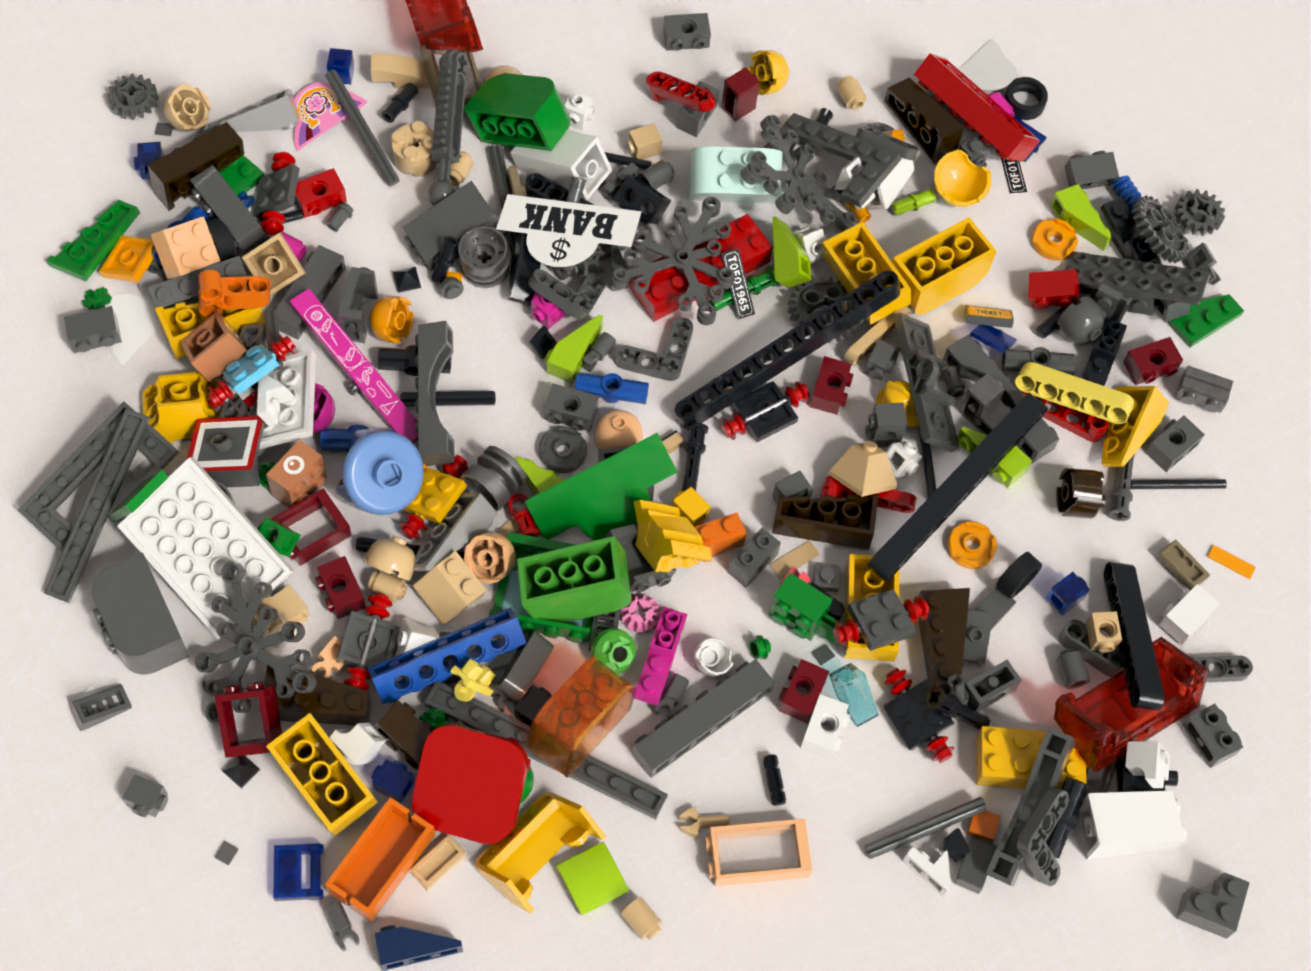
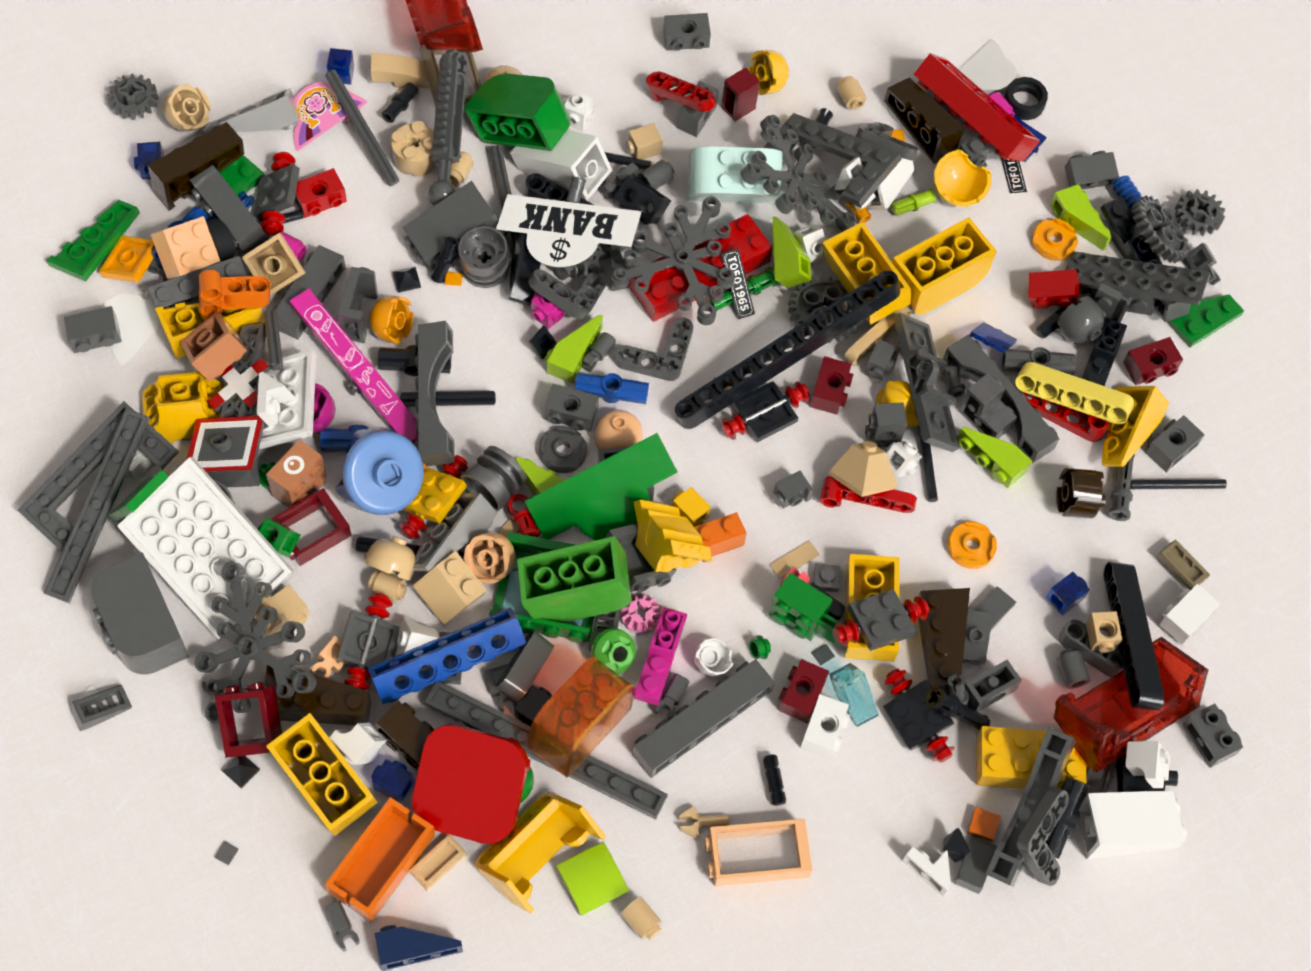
(97, 299): green plant -> none
(145, 797): dark grey brick -> none
(163, 129): dark grey window -> none
(250, 369): medium azure plate -> none
(289, 872): clear blue plate -> none
(335, 574): dark red brick -> none
(339, 216): dark grey pin -> none
(435, 718): green plant -> none
(451, 288): dark grey plate -> none
(473, 679): light yellow hips -> none
(515, 186): dark tan plate -> none
(673, 441): tan piece -> none
(694, 448): black pin -> none
(754, 557): dark grey brick -> none
(828, 519): dark brown wedge -> none
(925, 827): dark grey axle -> none
(957, 487): black beam -> none
(988, 316): tile -> none
(1019, 574): black tyre -> none
(1204, 389): flat silver brick -> none
(1215, 911): dark grey brick -> none
(1225, 663): dark grey beam -> none
(1231, 562): light orange window -> none

